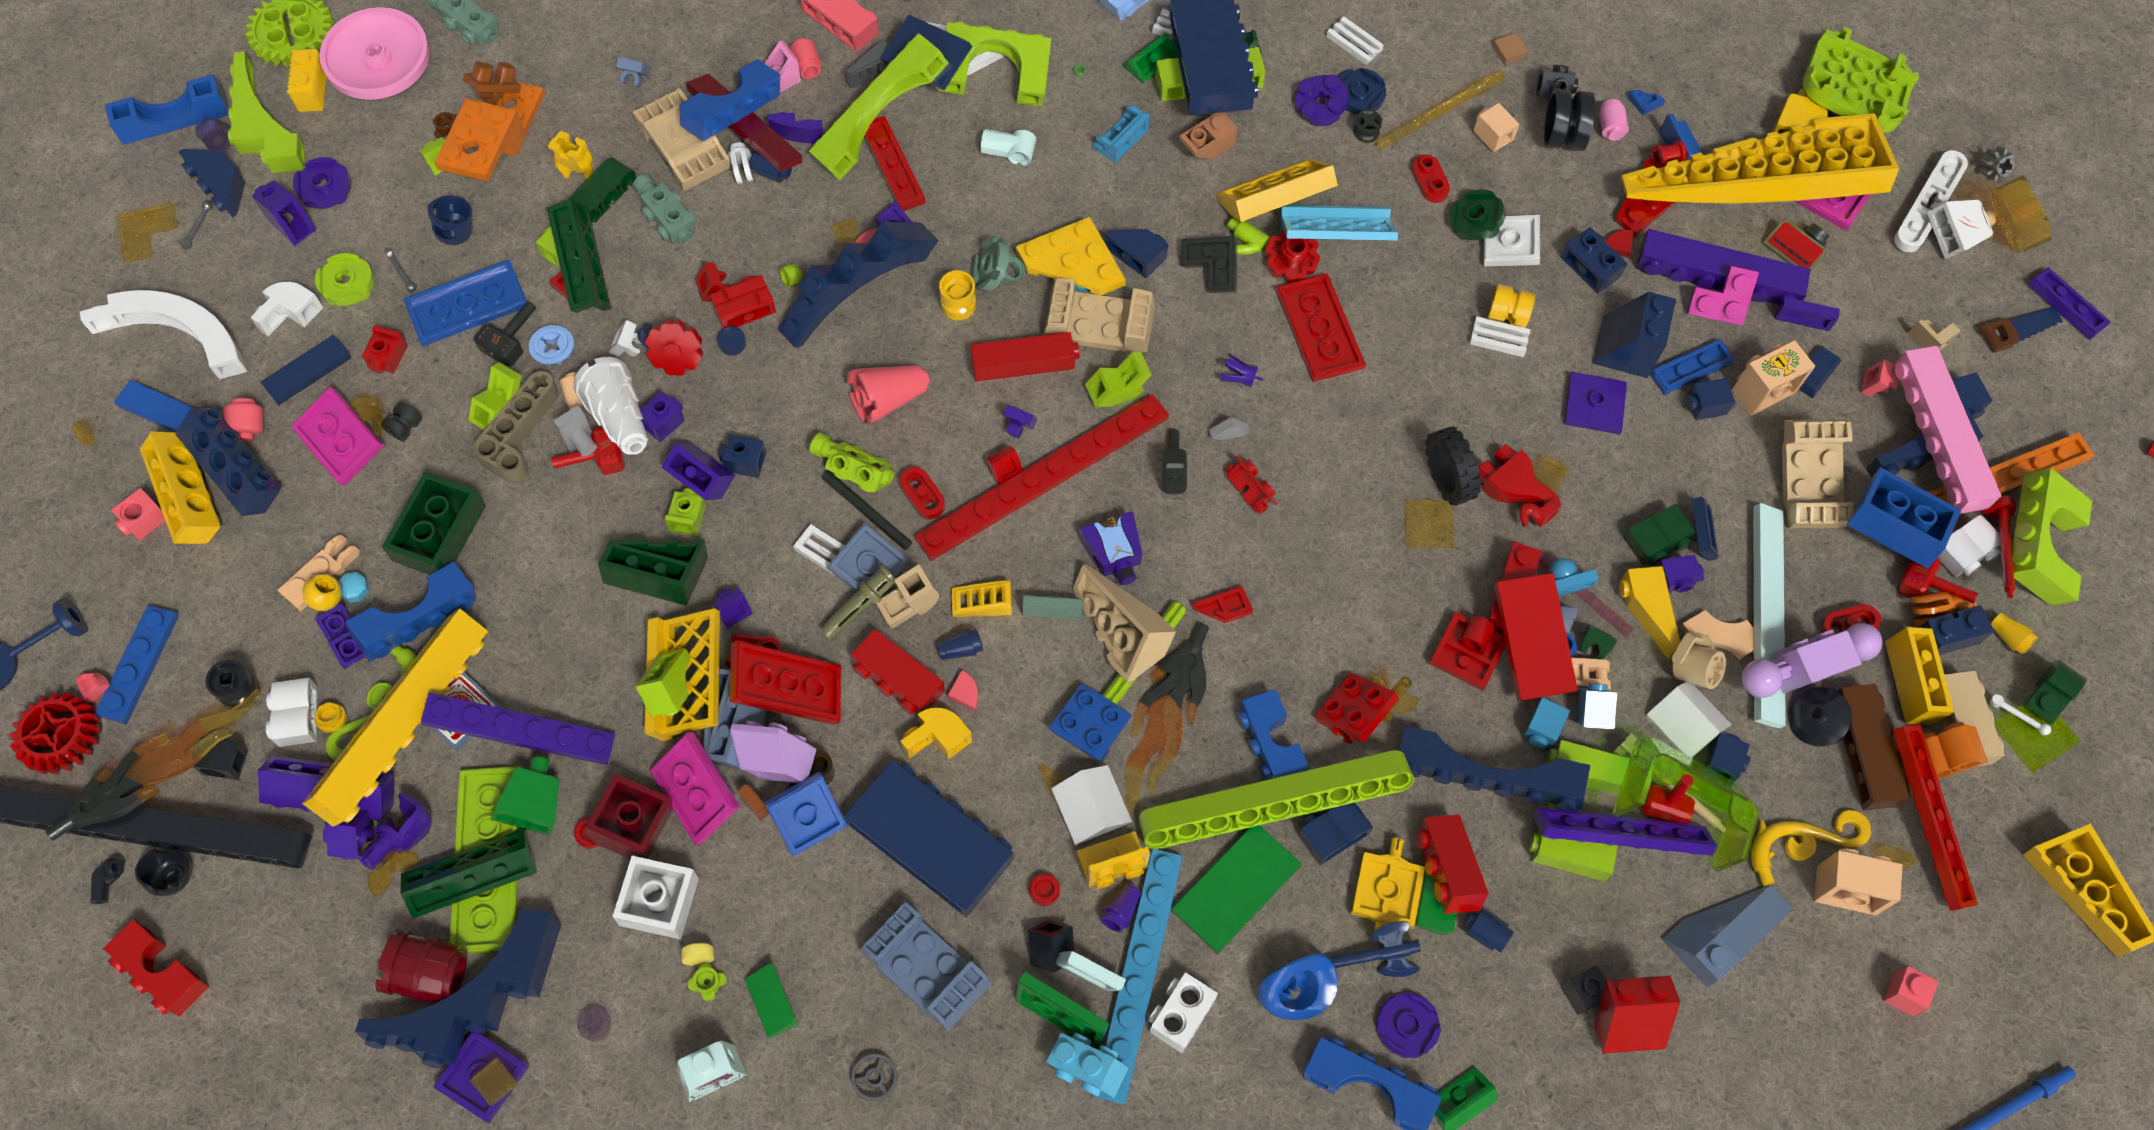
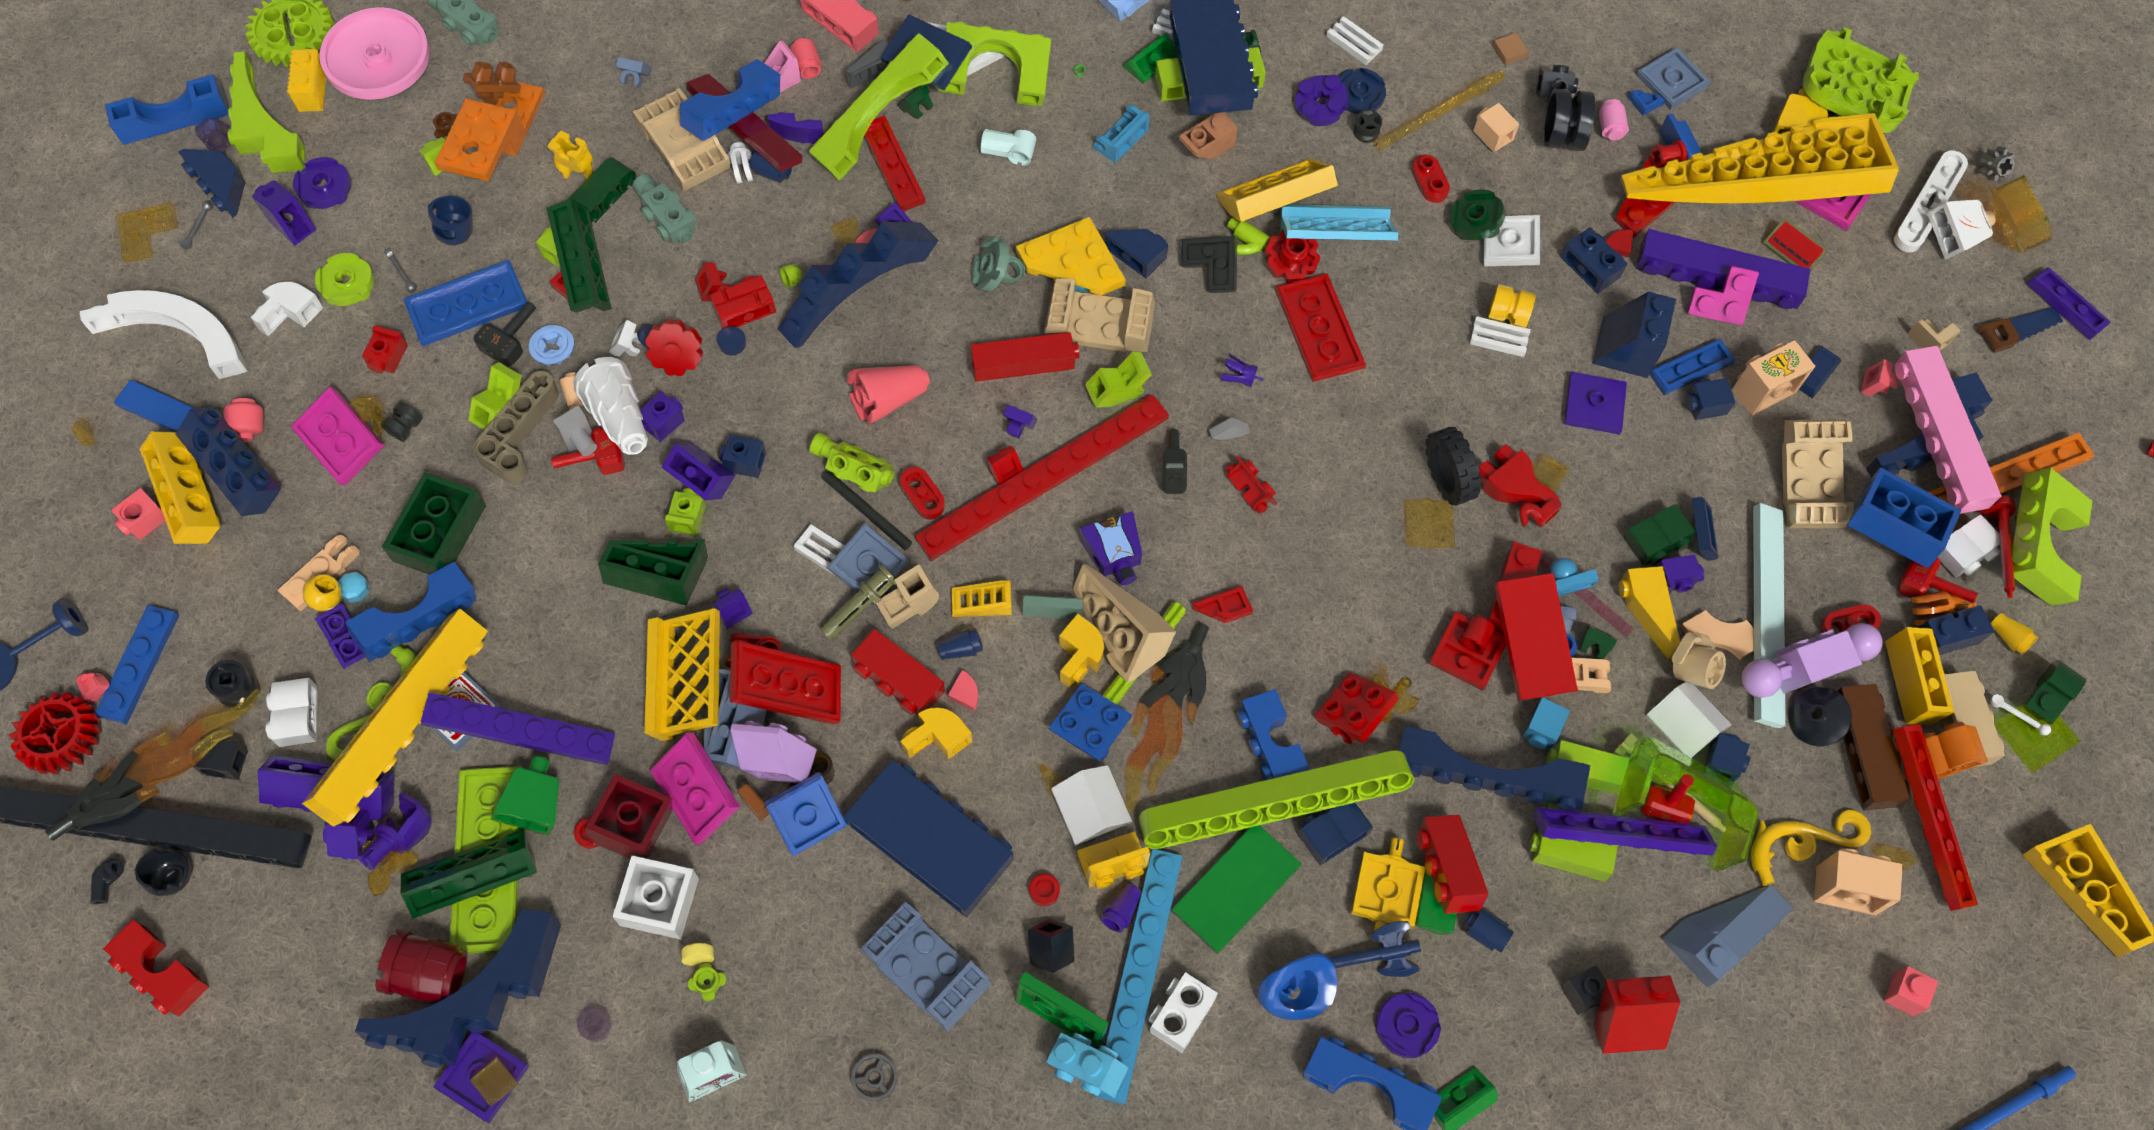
(305, 370): dark blue tile -> none
(330, 717): yellow plate -> none
(664, 683): lime arch -> none
(770, 1001): green slope -> none
(912, 101): none -> dark green tile
(957, 295): yellow wheel -> none
(1085, 645): none -> yellow brick
(1090, 971): light aqua tile -> none
(1596, 706): brick -> none
(1673, 78): none -> sand blue tile
(1807, 314): dark purple tile -> none
(1817, 233): pearl dark grey plate -> none

